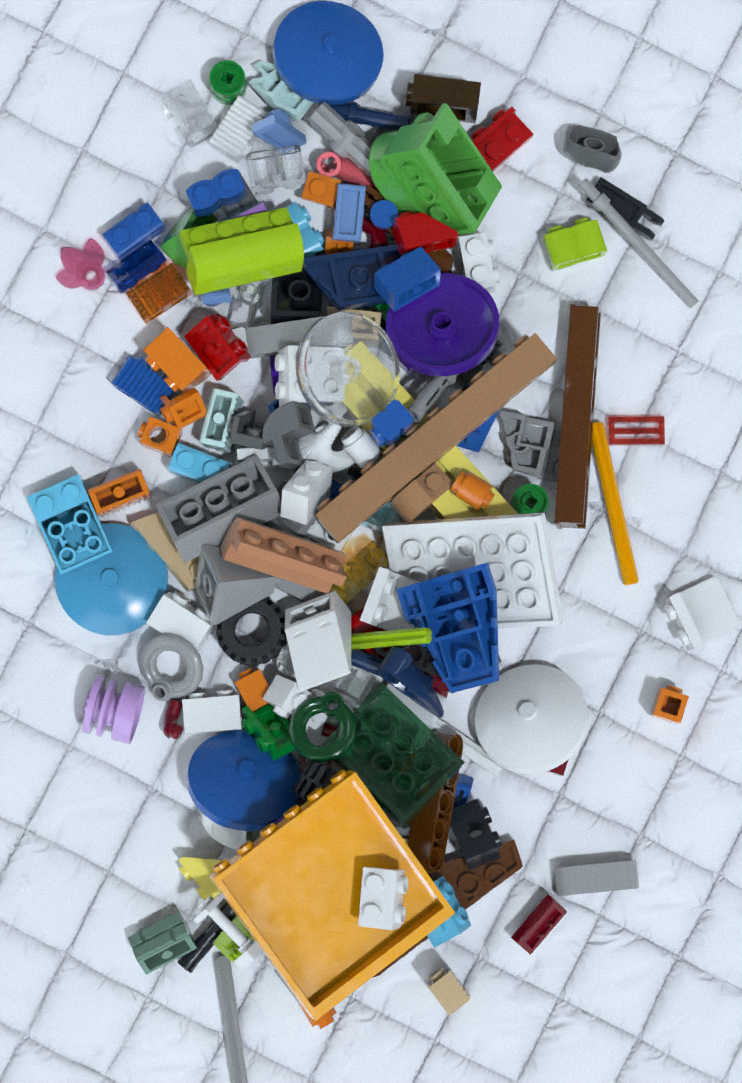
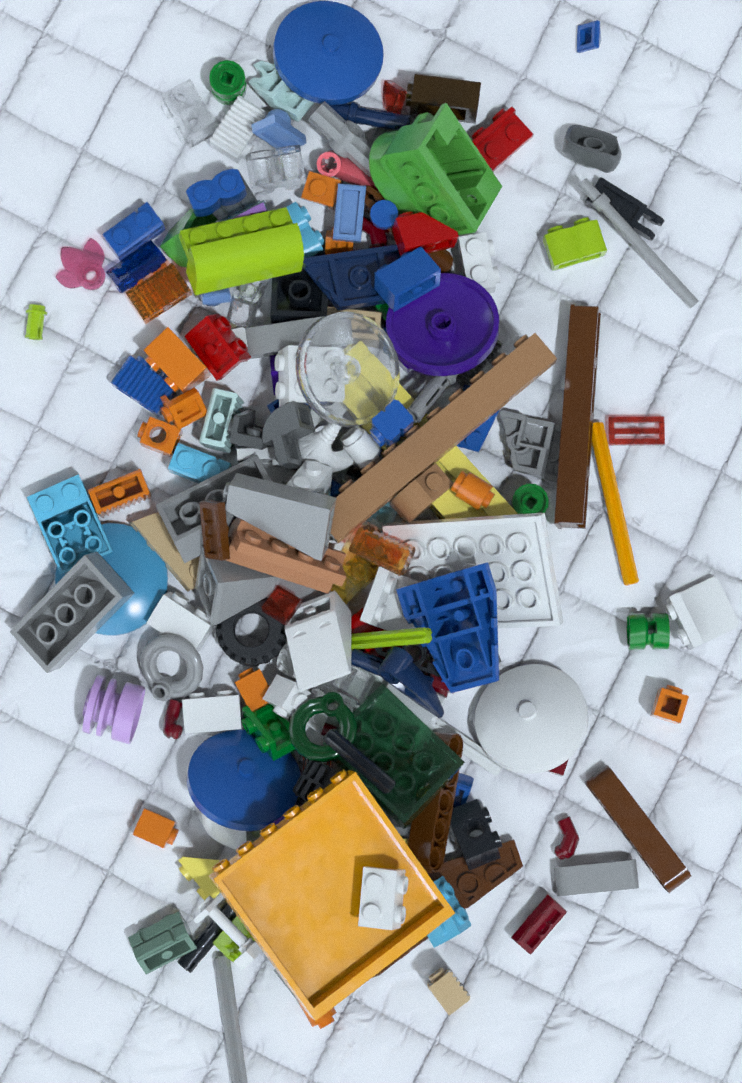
(35, 322): none -> lime pin
(72, 612): none -> light grey brick
(156, 829): none -> orange brick
(214, 530): none -> reddish brown plate
(281, 605): none -> clear red tile
(283, 511): none -> light grey slope
(359, 761): none -> black axle
(382, 550): none -> clear orange brick
(393, 96): none -> clear red tile
(570, 839): none -> dark red arm
(588, 36): none -> blue slope
(638, 627): none -> green wheel
(638, 829): none -> reddish brown beam

